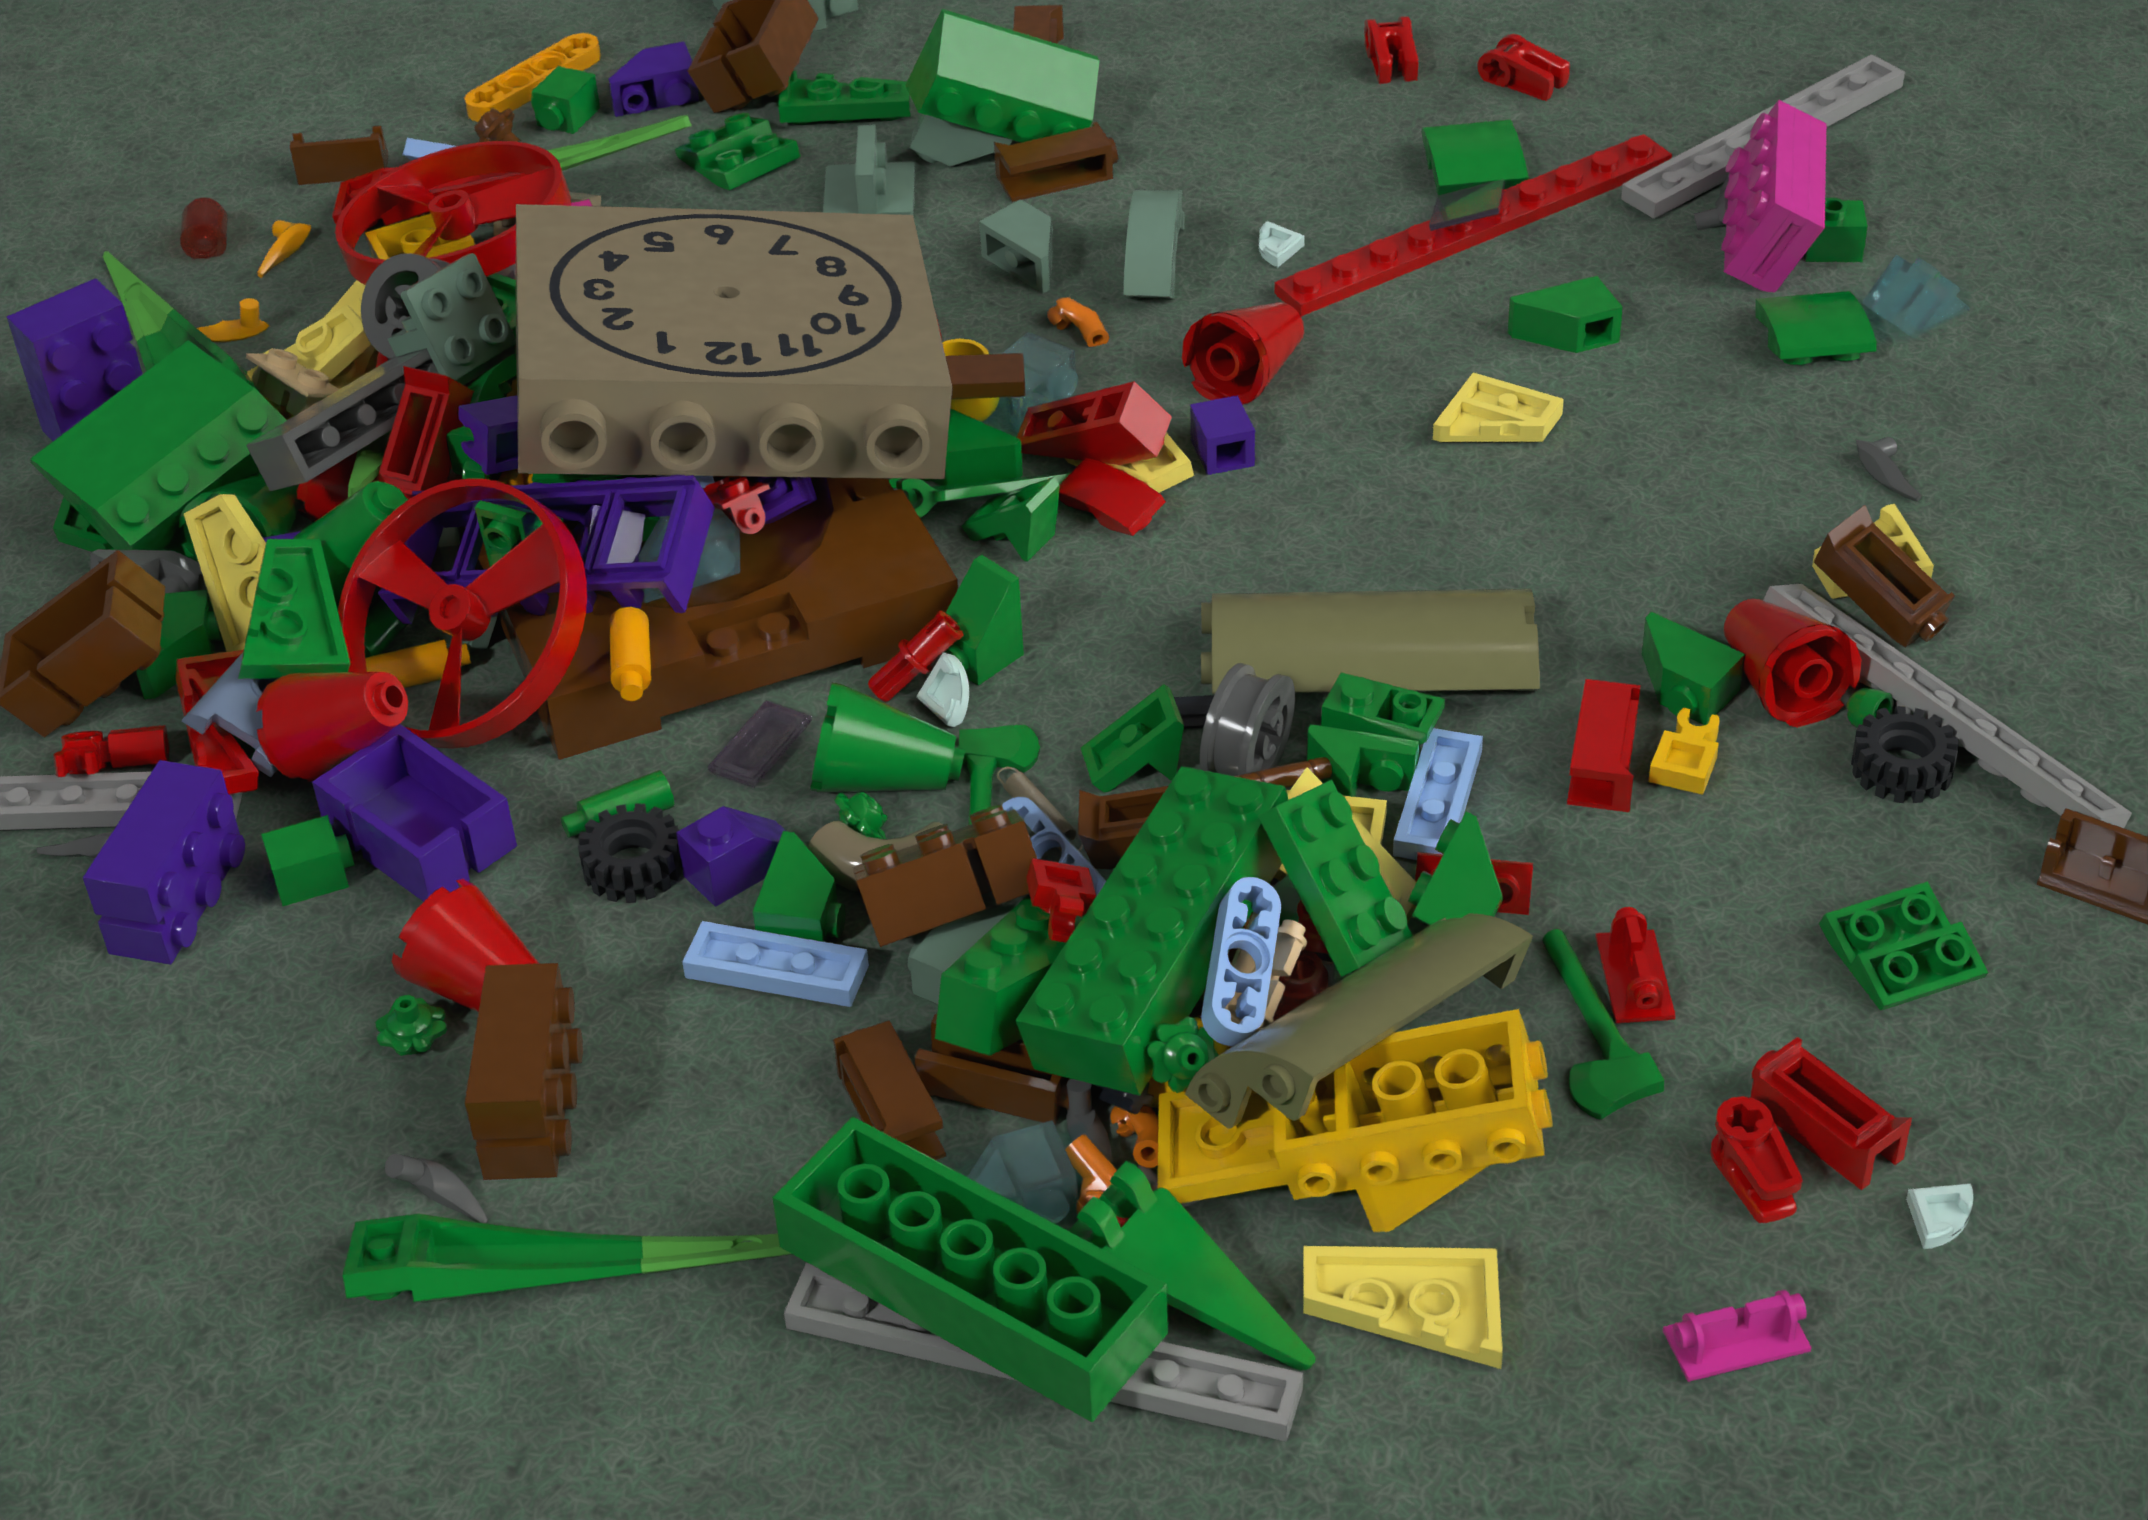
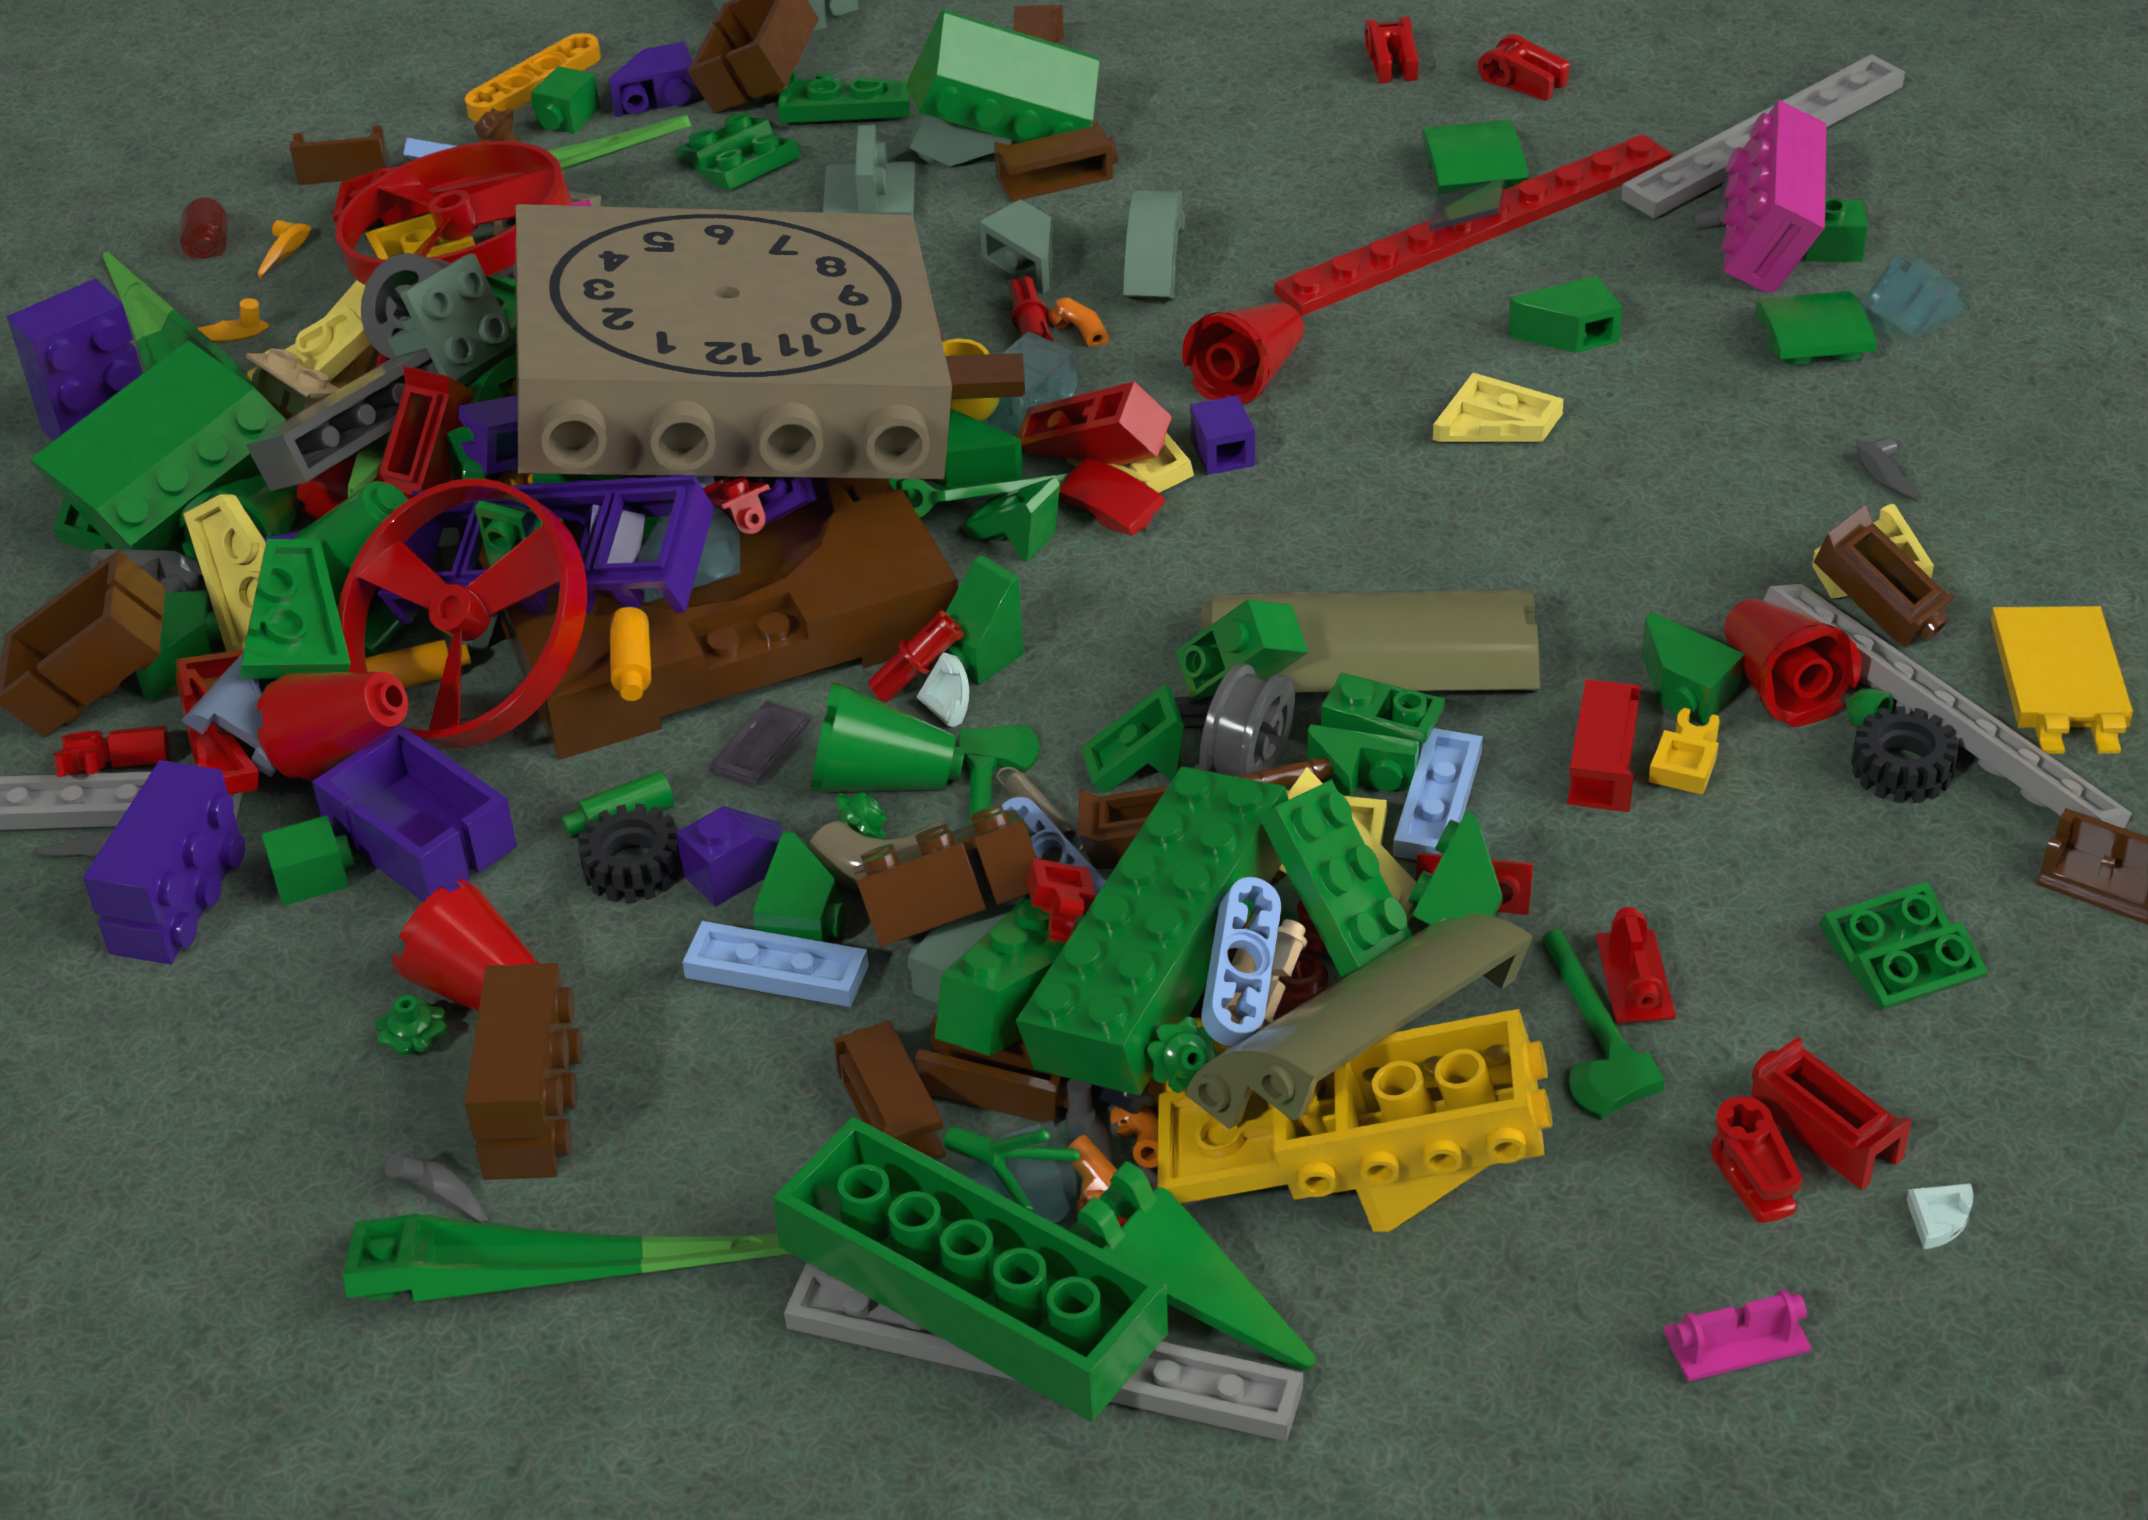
(997, 1151): none -> green plant
(1028, 311): none -> red axle
(1251, 634): none -> green slope
(1278, 243): light aqua tile -> none
(1410, 1294): light yellow wing -> none
(2062, 673): none -> yellow tile

